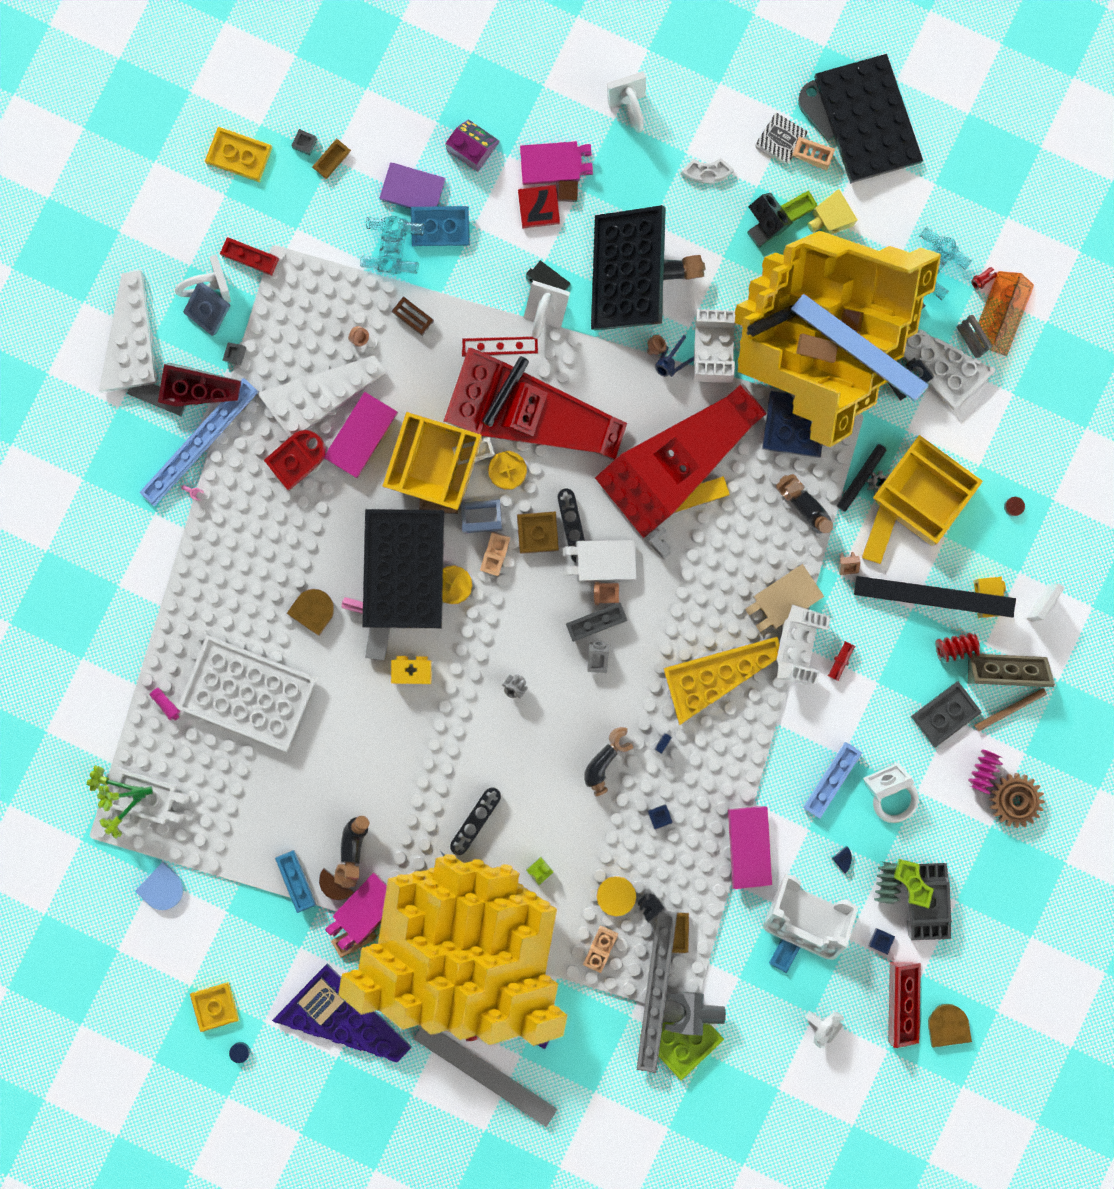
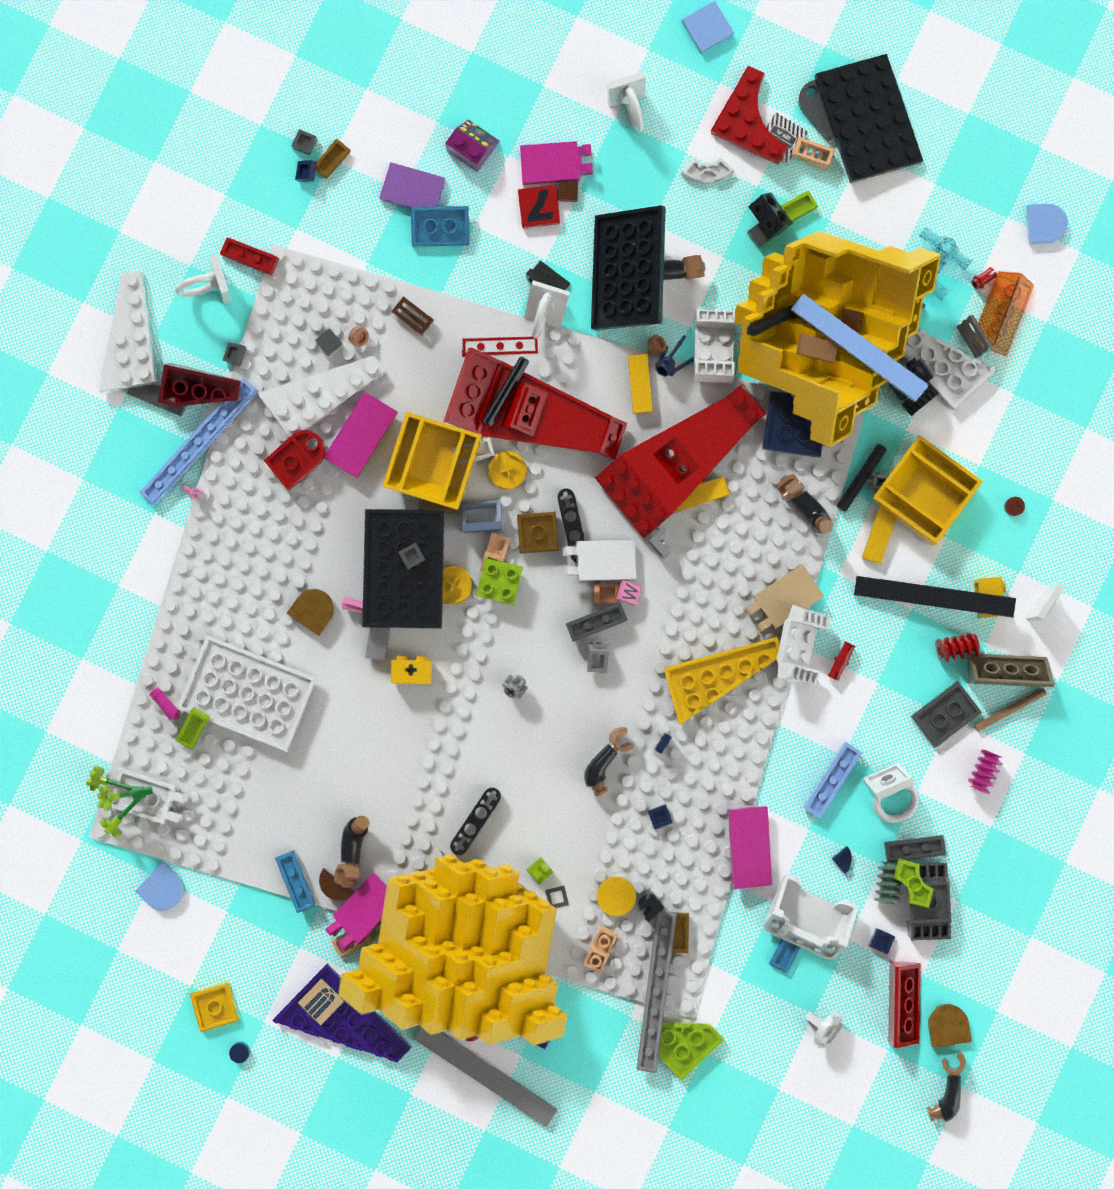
(193, 728): none -> lime tile
(206, 308): sand blue tile -> none
(238, 154): yellow tile -> none
(305, 171): none -> dark blue tile
(328, 342): none -> dark grey tile
(392, 245): clear light blue piece -> none
(412, 556): none -> dark grey tile
(499, 581): none -> lime hinge
(548, 891): none -> dark grey tile
(628, 592): none -> bright pink tile
(640, 384): none -> yellow tile
(695, 1013): dark grey connector -> none
(707, 27): none -> light blue tile
(742, 123): none -> red plate
(833, 215): light yellow torso -> none
(849, 565): nougat tile -> none
(912, 407): none -> black tyre
(915, 848): none -> dark grey tile
(950, 1103): none -> black piece
(1028, 803): medium nougat gear -> none
(1045, 223): none -> light blue tile

